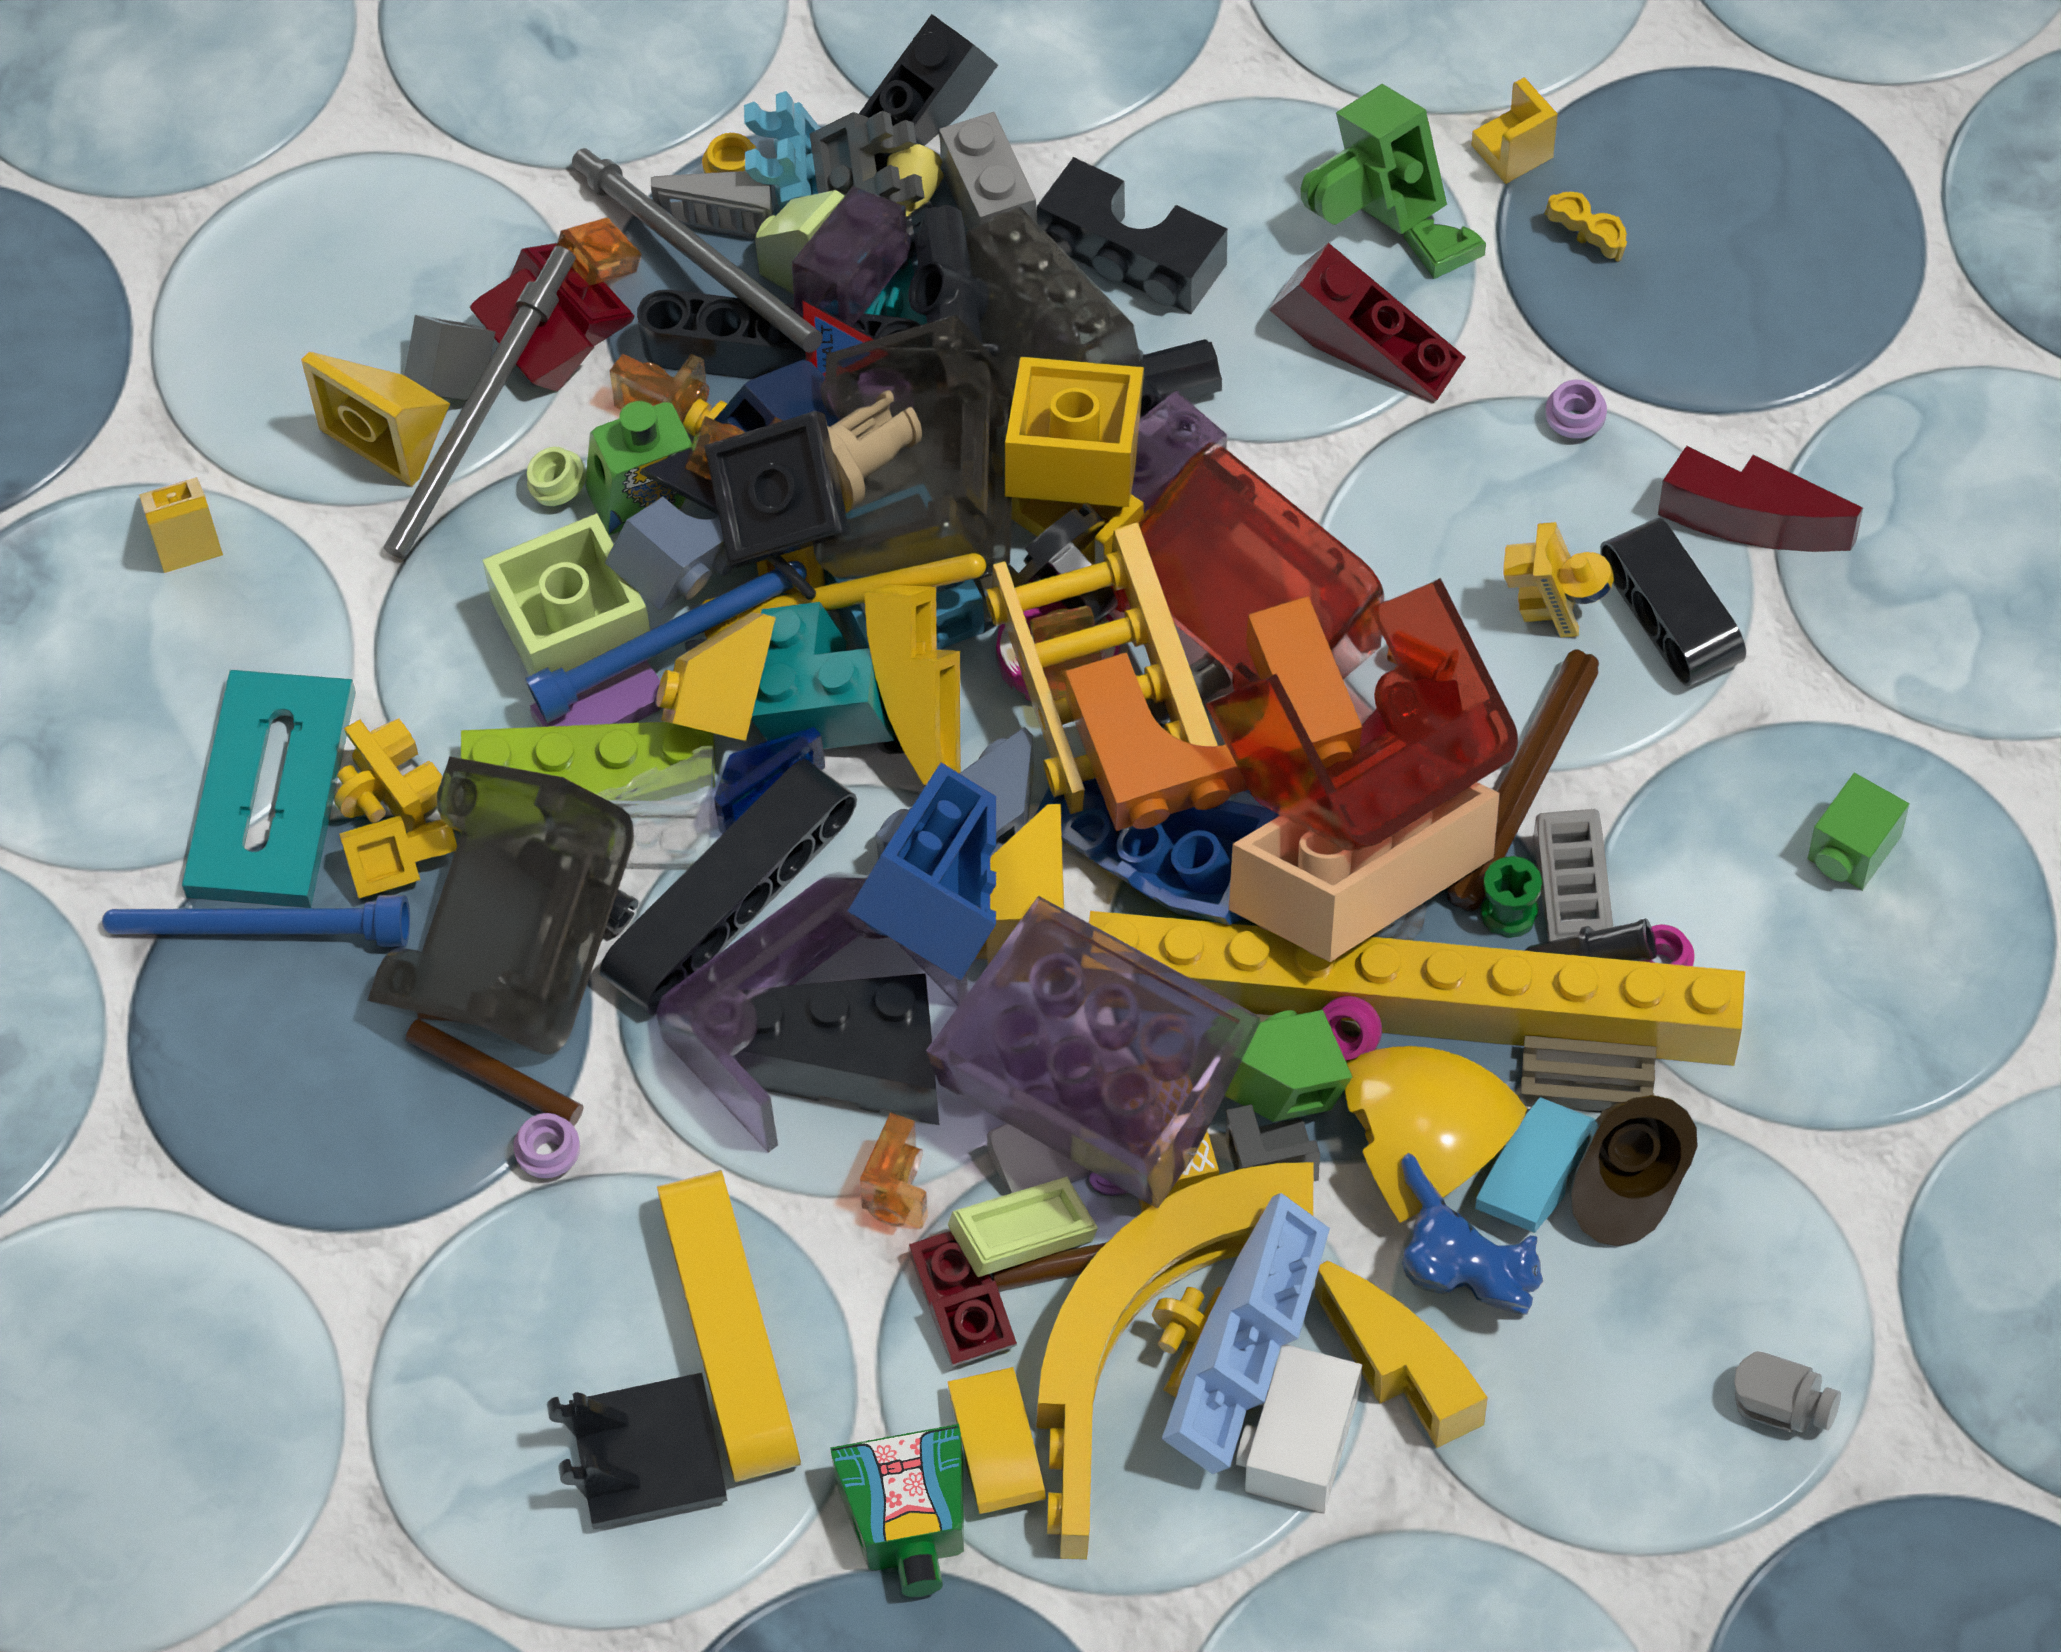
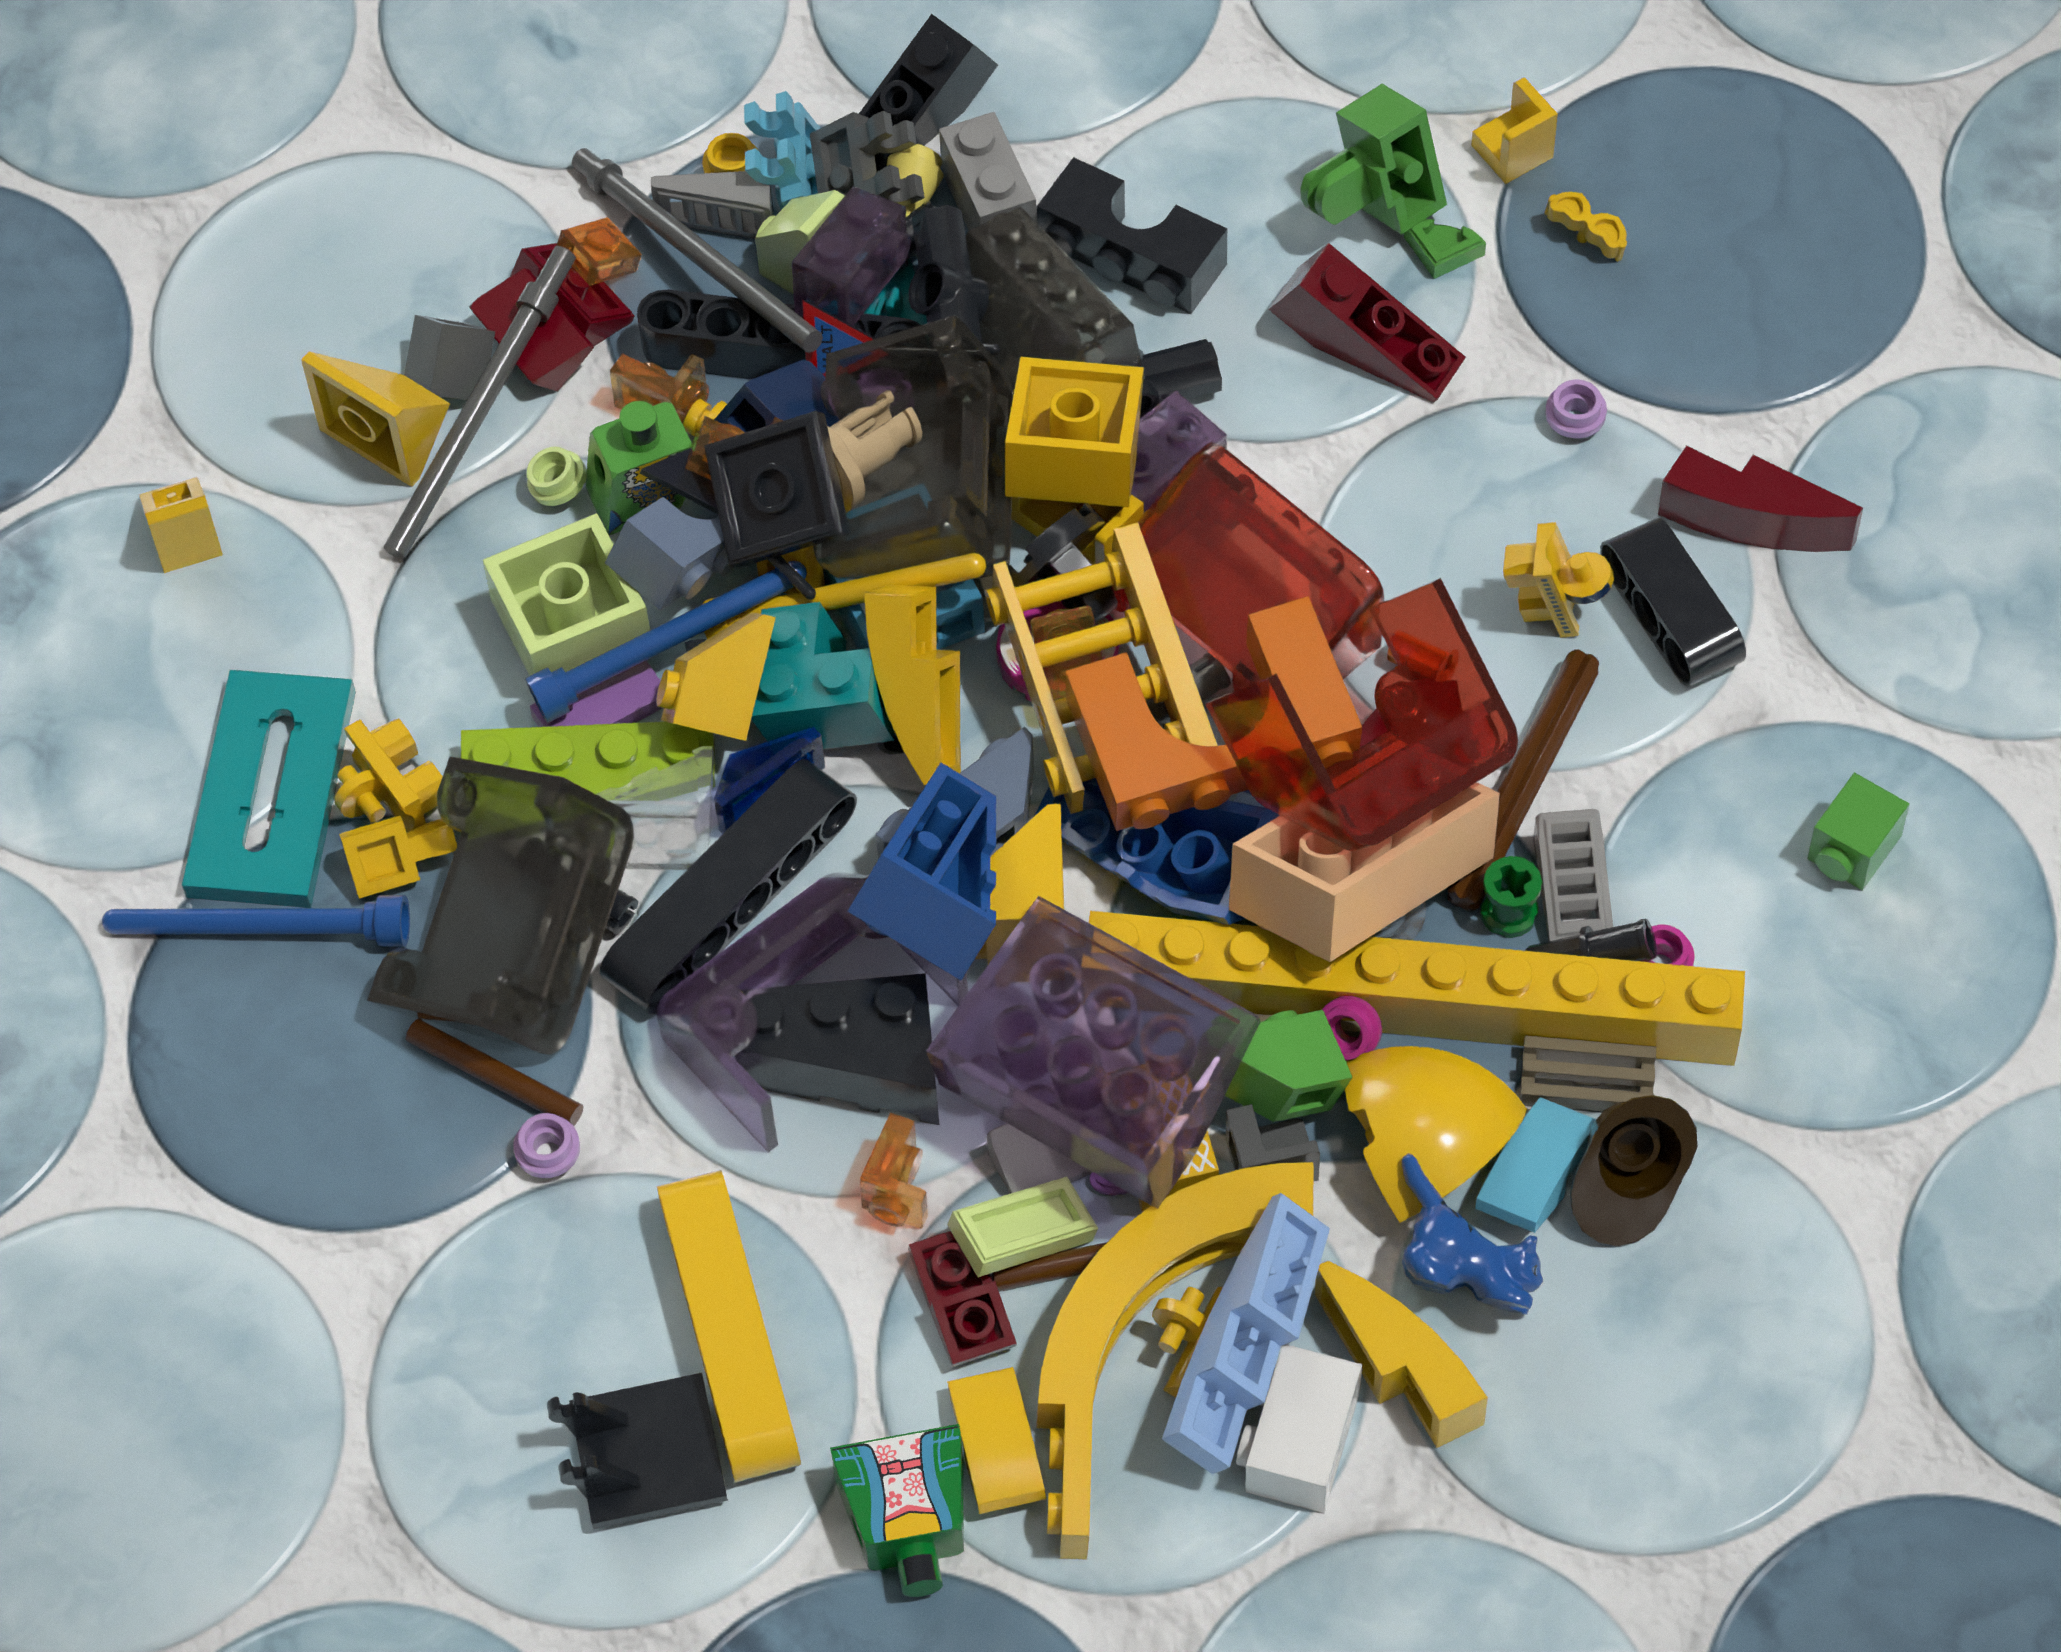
(1783, 1393): light grey arm -> none

